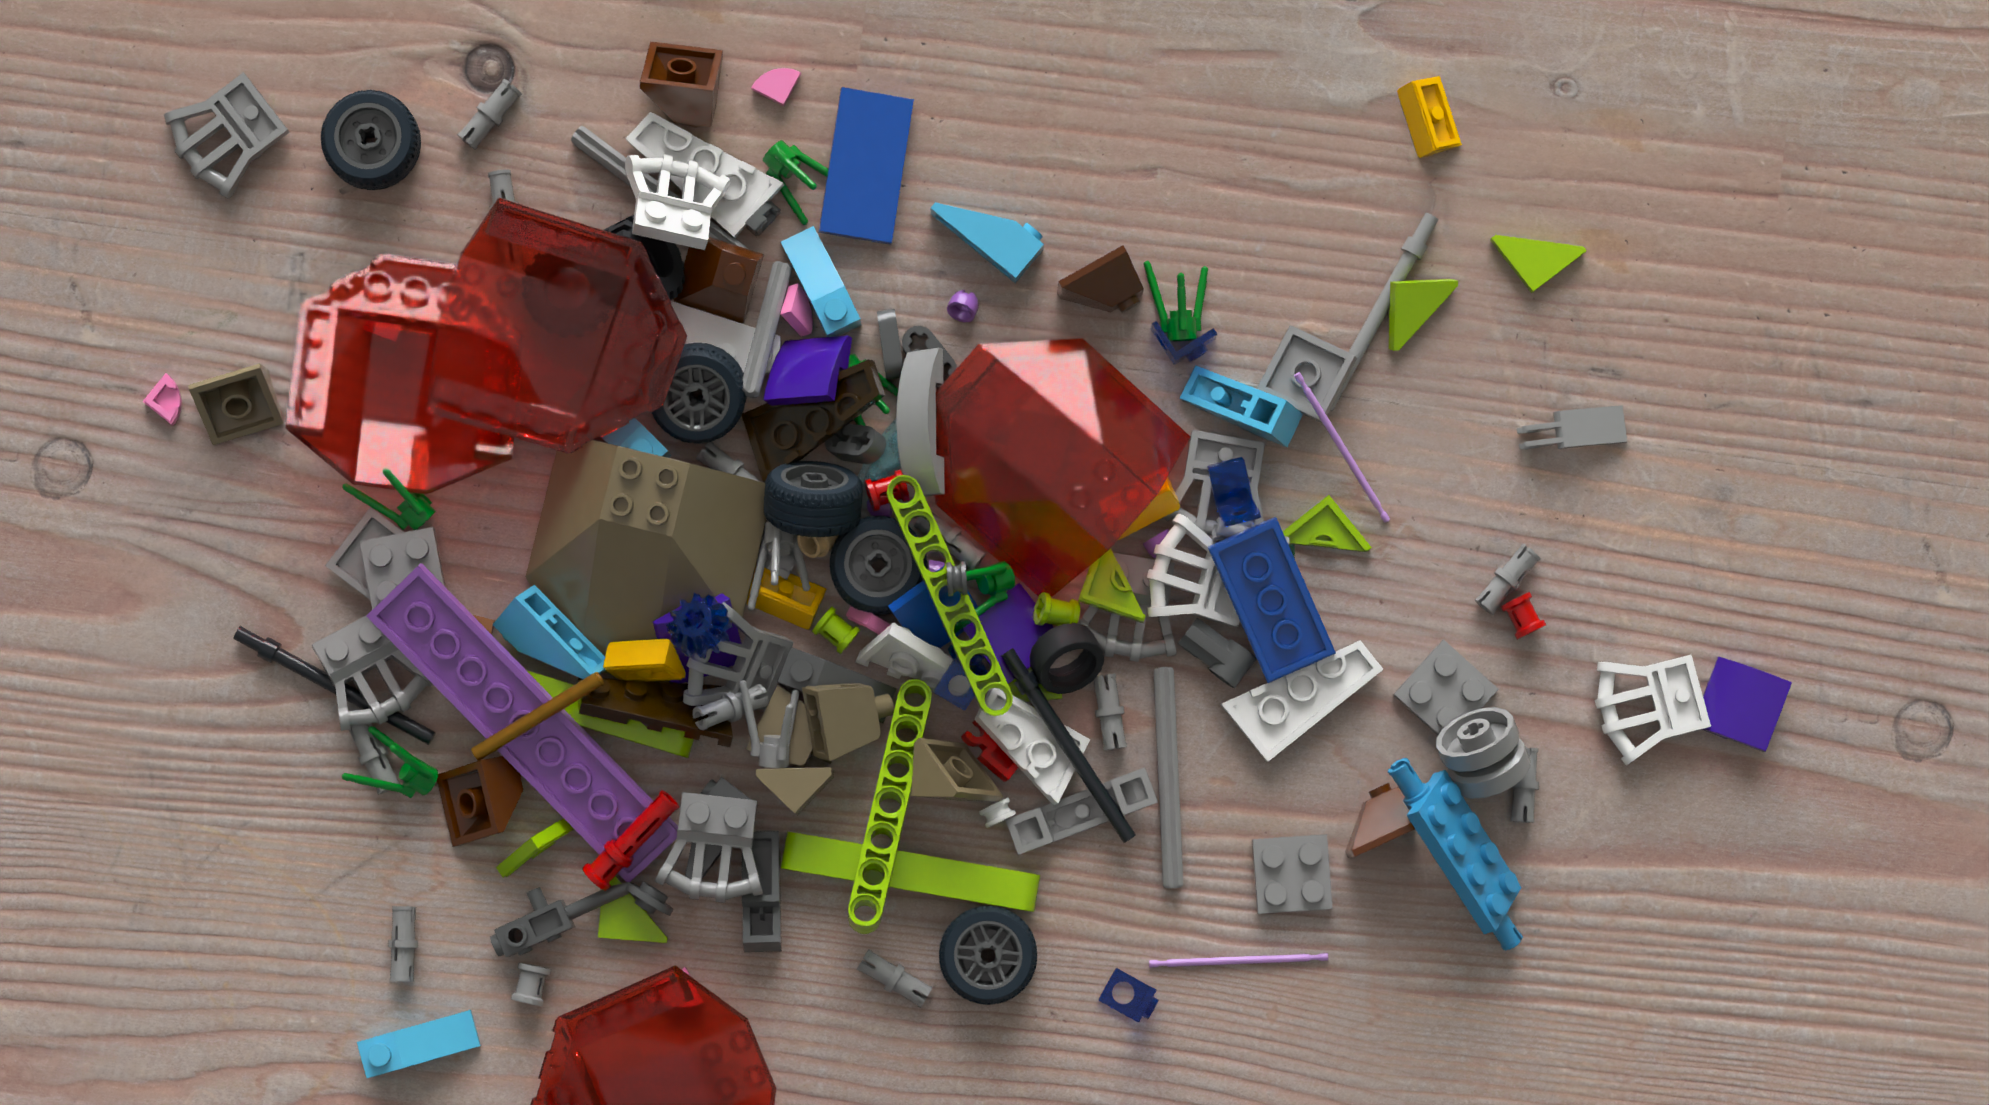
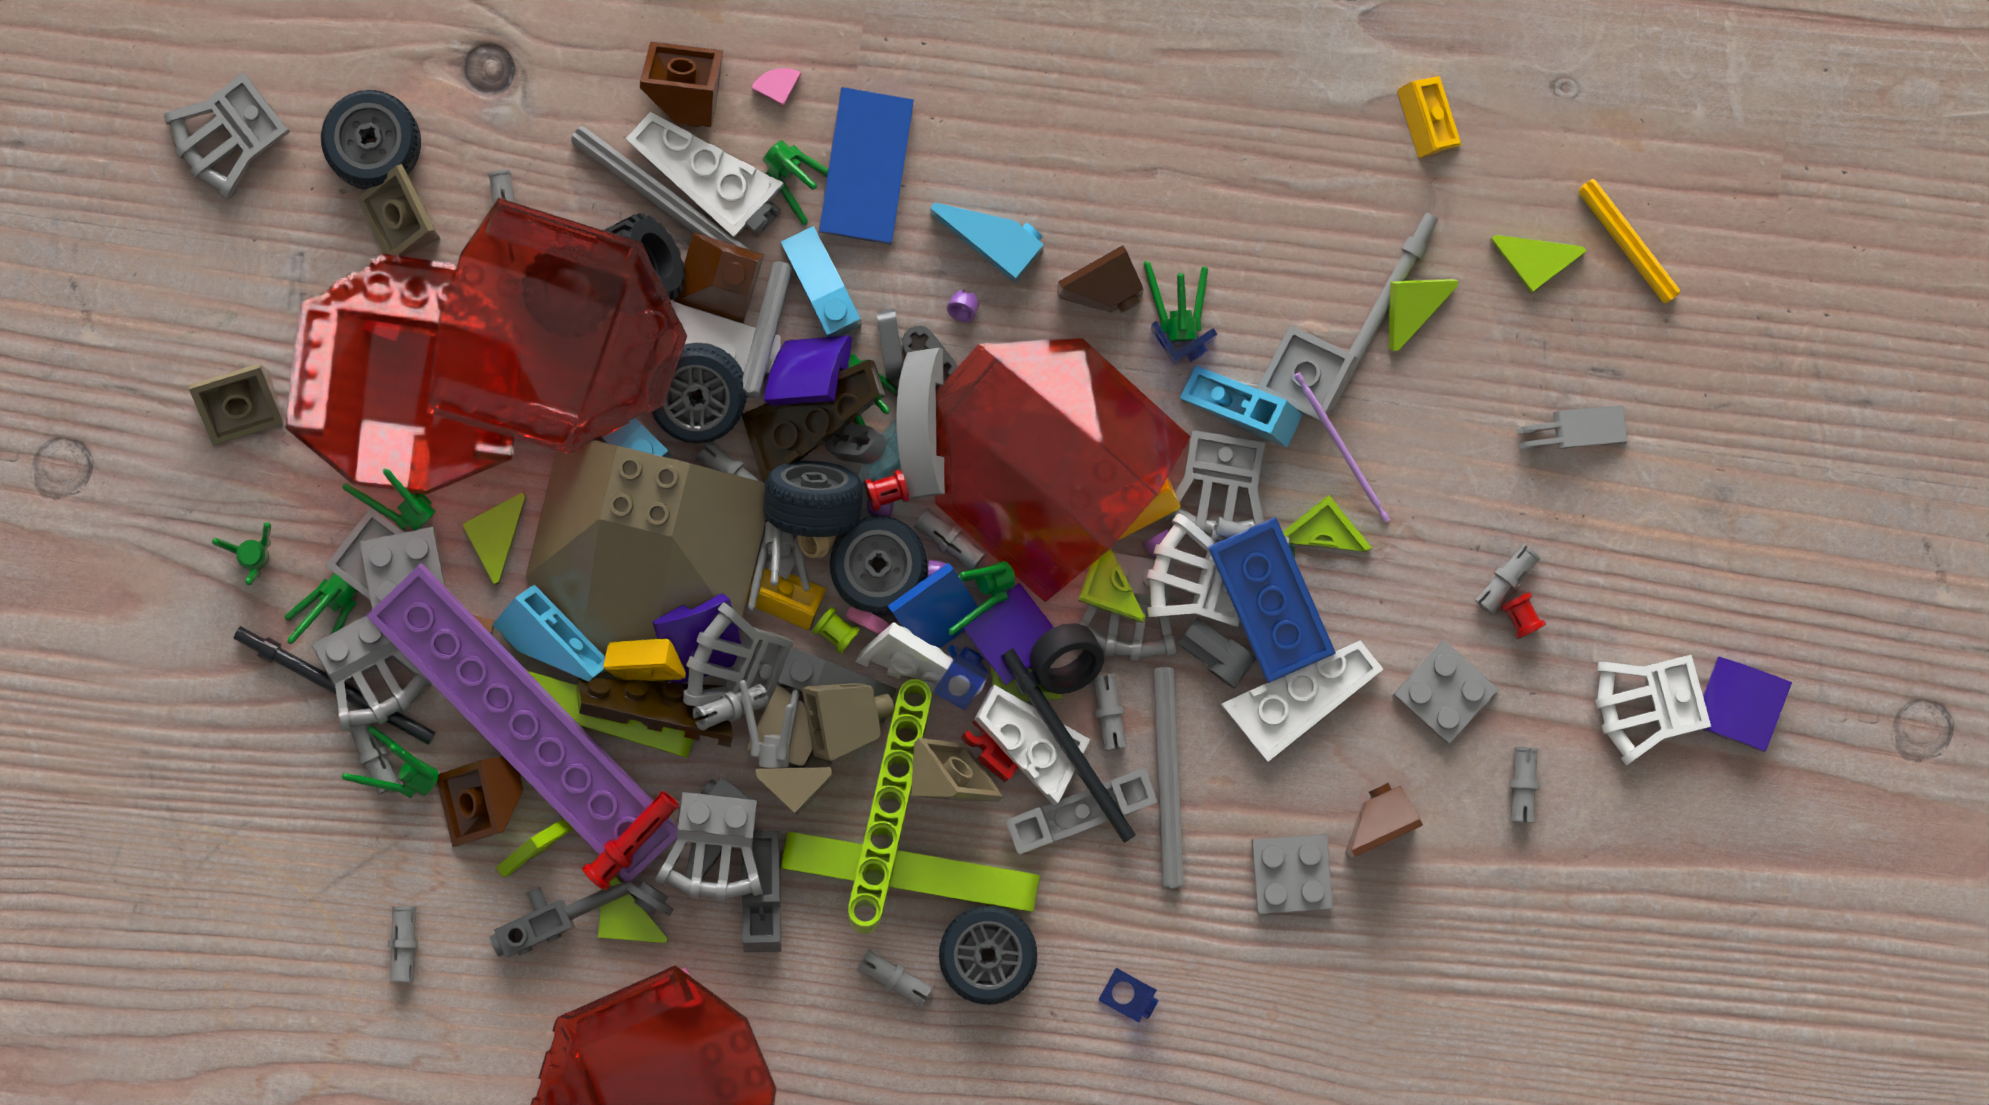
(165, 399): bright pink tile -> none
(250, 553): none -> green plant
(331, 593): none -> green plant
(398, 214): none -> dark tan slope
(418, 1044): medium azure slope -> none
(489, 114): light grey pin -> none
(494, 534): none -> lime tile
(530, 984): light grey bush -> none
(537, 716): pearl gold bar -> none
(670, 217): white plate -> none
(712, 631): clear blue gear -> none
(797, 310): bright pink tile -> none
(935, 582): lime beam -> none
(956, 578): dark grey bush -> none
(997, 812): white bush -> none
(1055, 611): lime bush -> none
(1232, 491): clear blue bracket -> none
(1238, 960): lavender piece -> none
(1461, 849): dark azure plate -> none
(1483, 752): light grey wheel -> none
(1629, 241): none -> yellow axle

